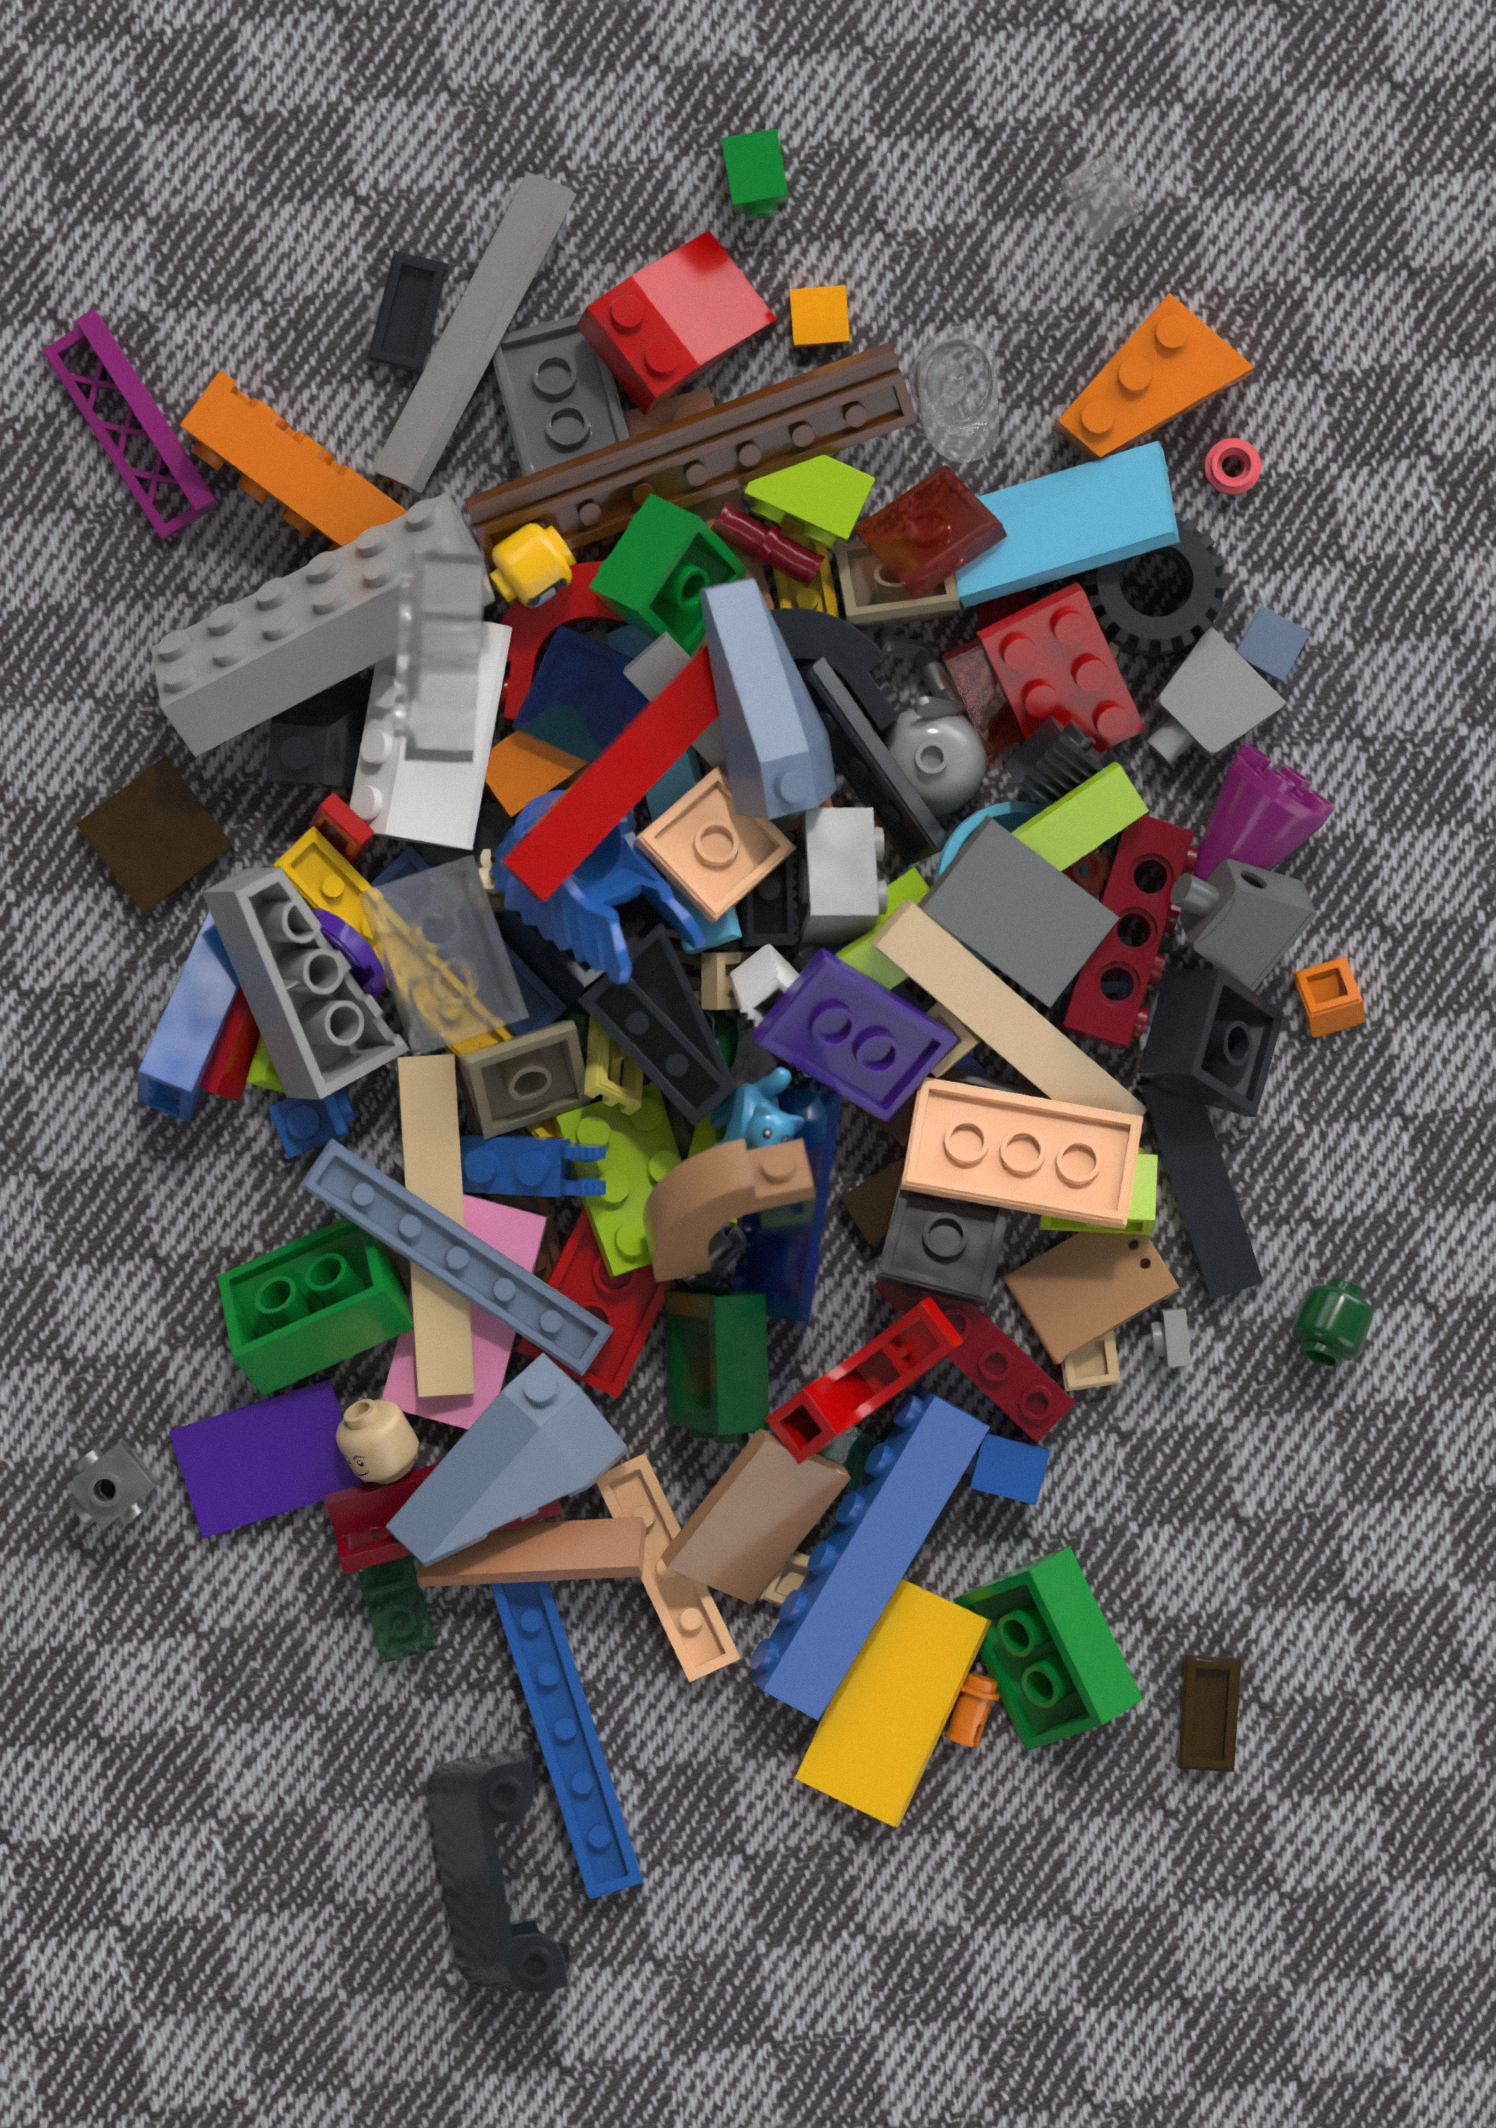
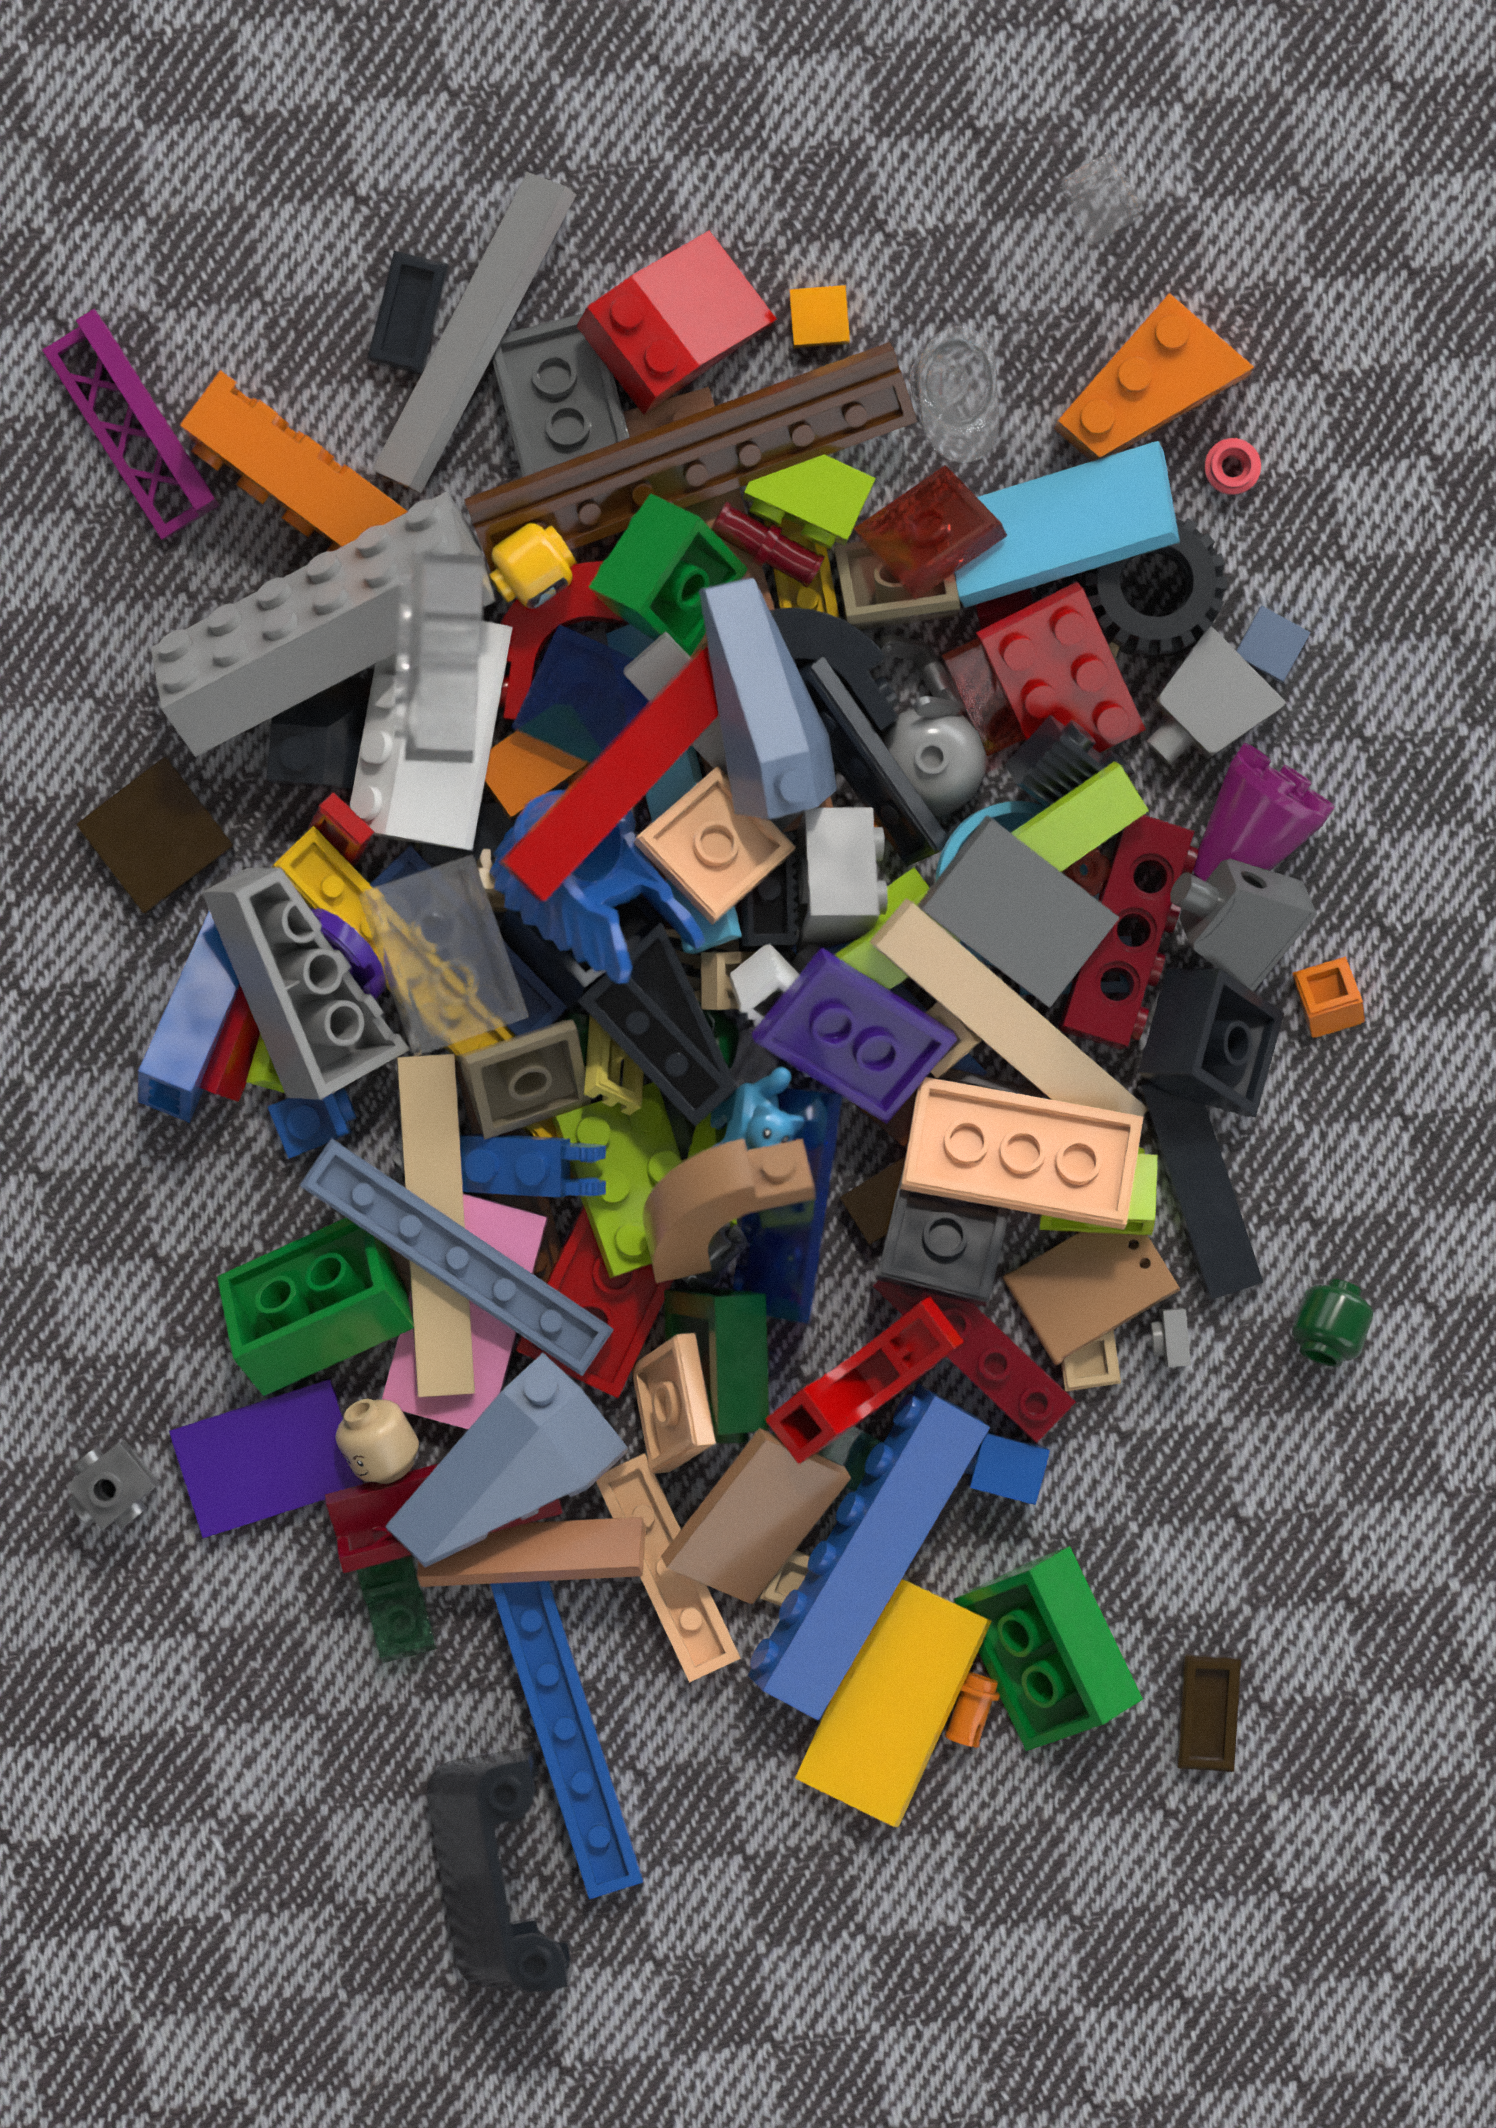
(673, 1403): none -> light nougat tile
(755, 174): green brick -> none

